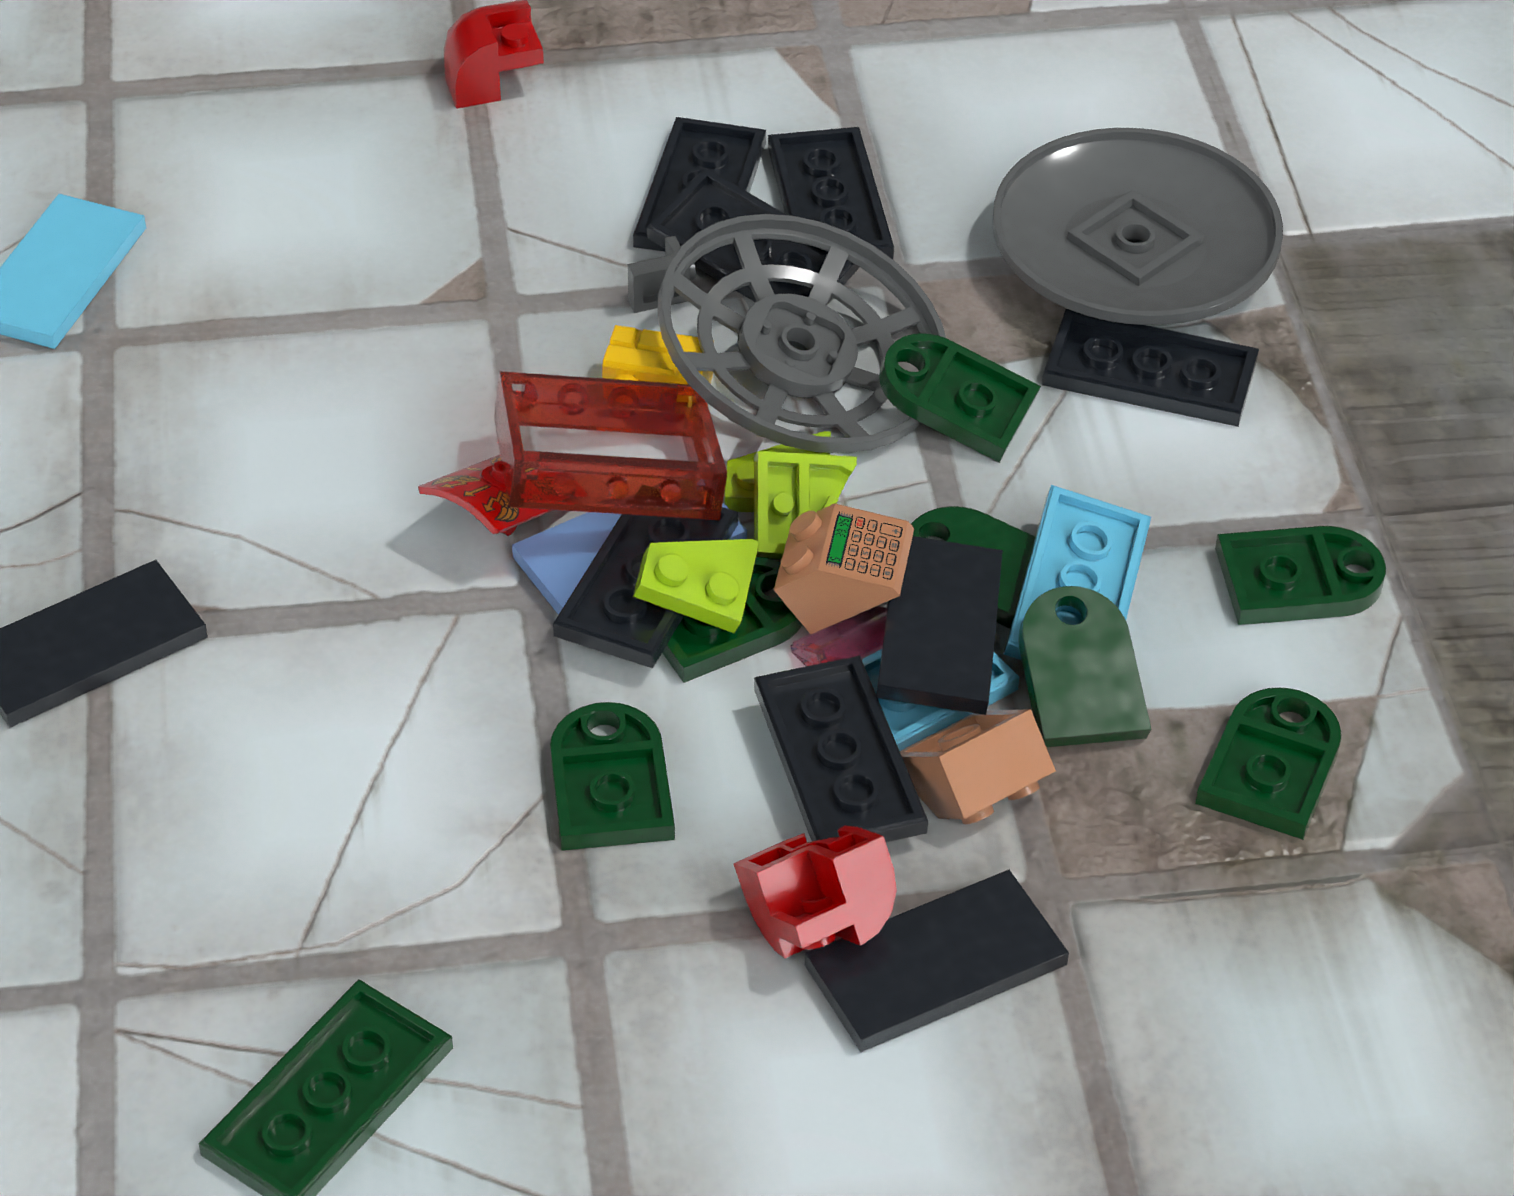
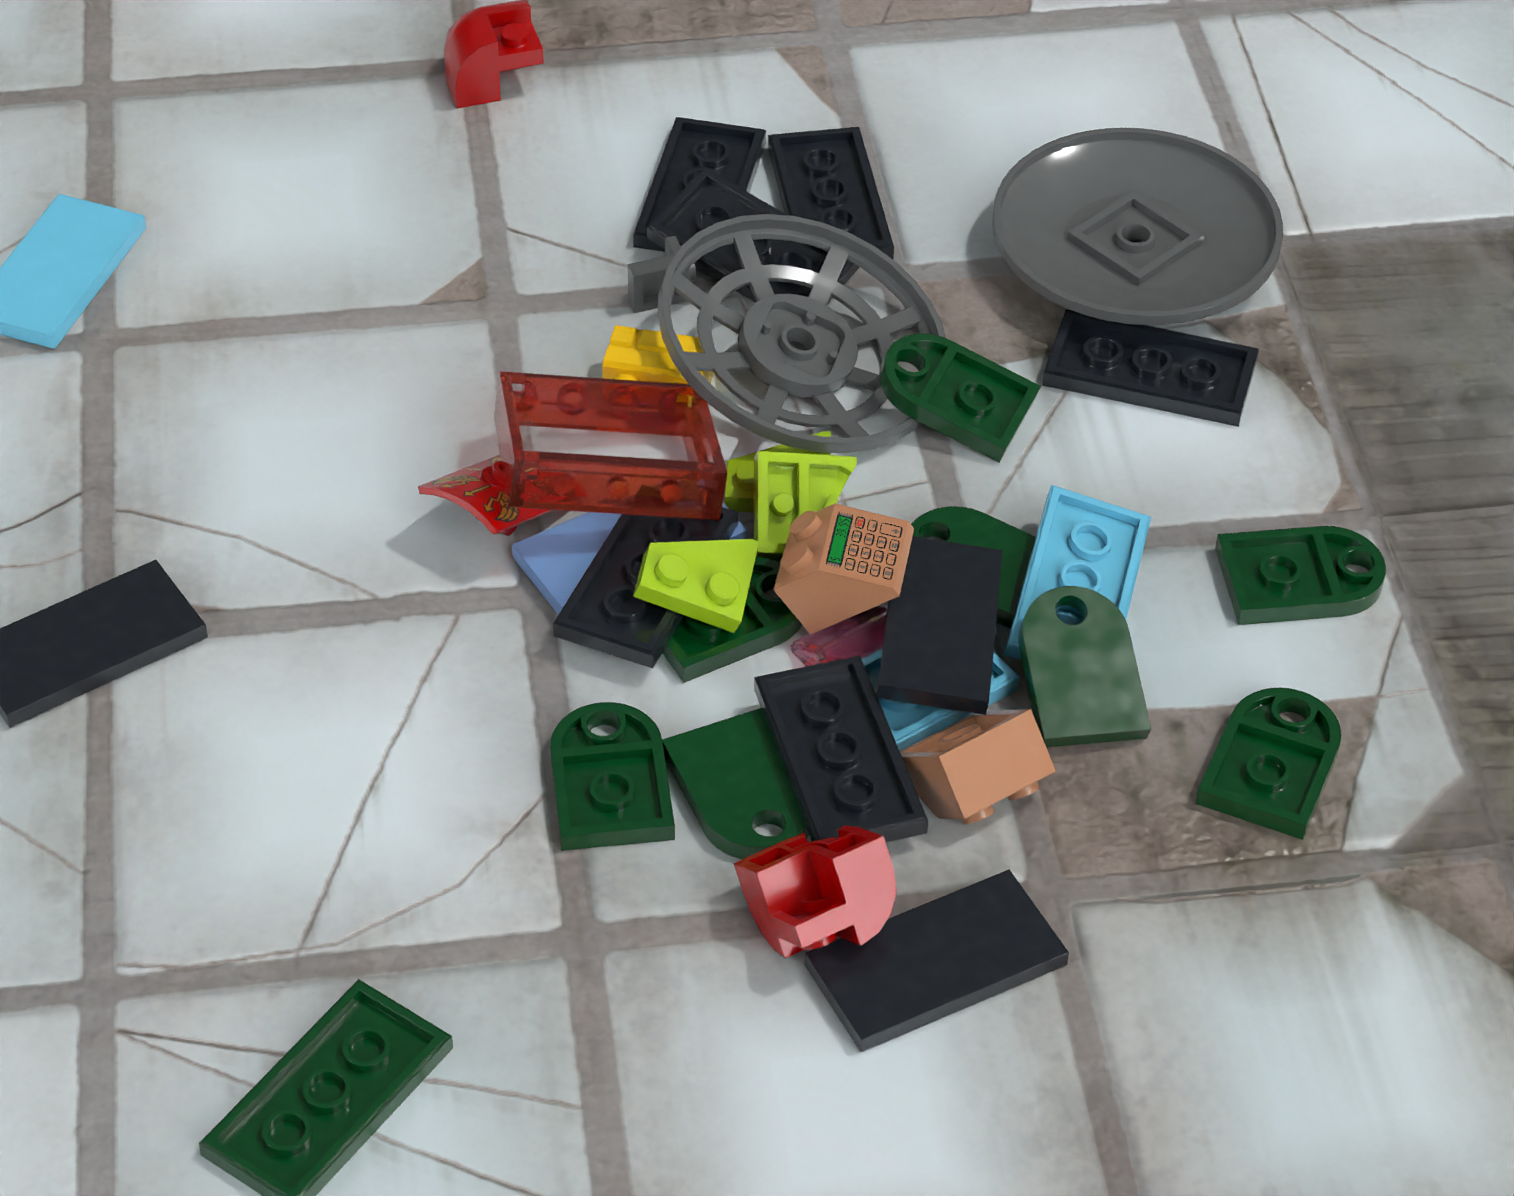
(735, 783): none -> dark green tile

